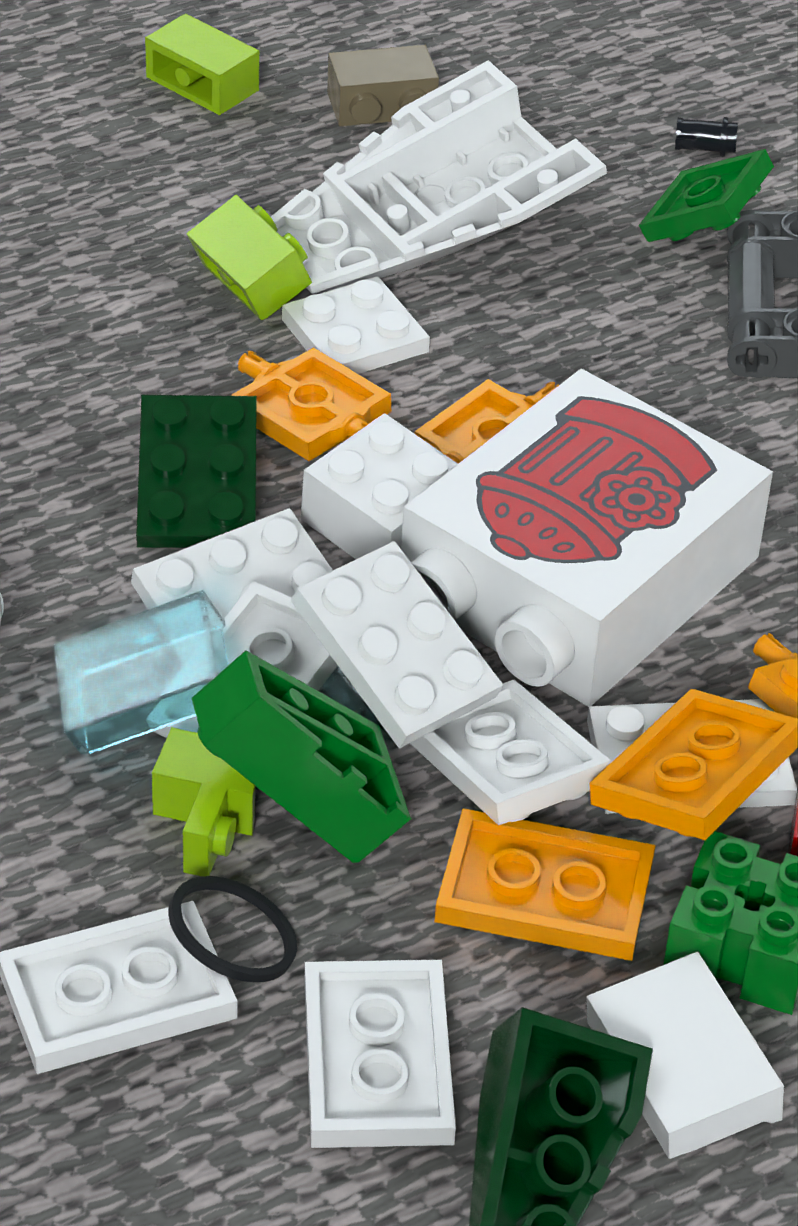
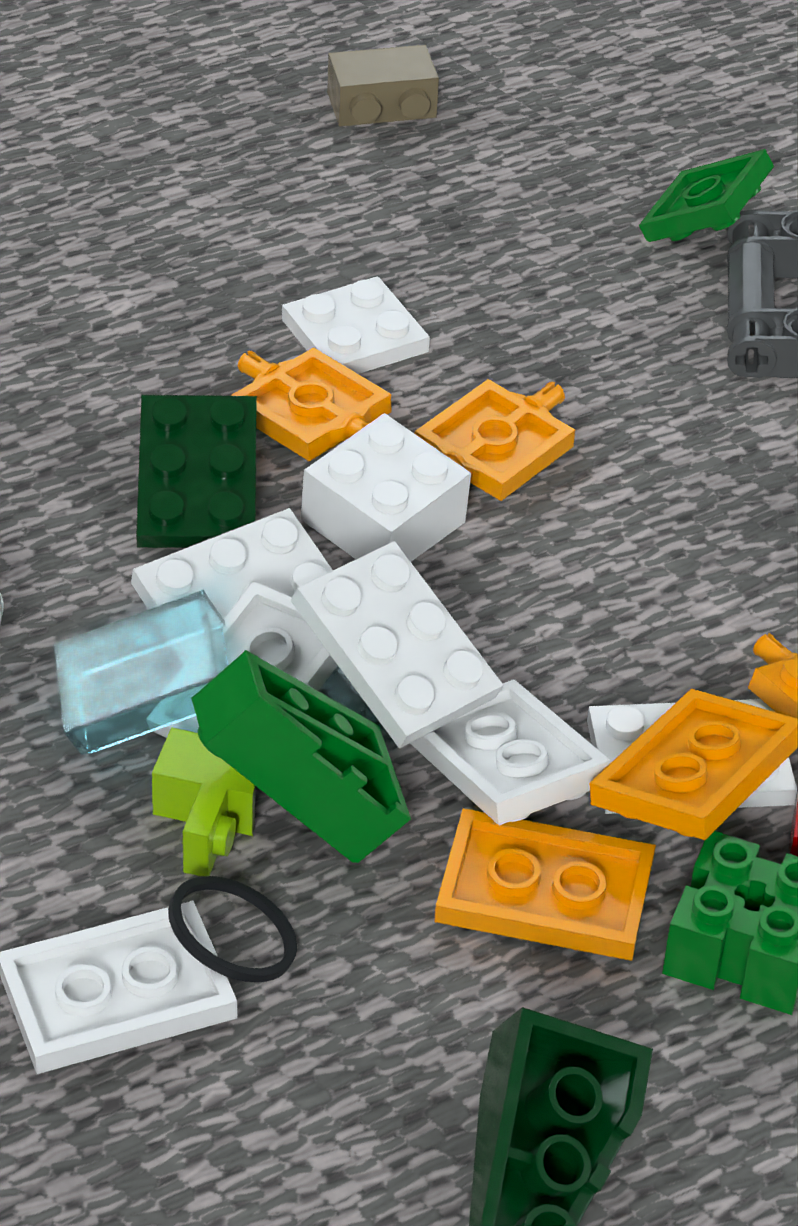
(202, 63): lime brick -> none
(251, 256): lime brick -> none
(378, 1054): white plate -> none
(433, 183): white wedge -> none
(586, 534): white brick -> none
(704, 1062): white container -> none
(706, 135): black pin -> none

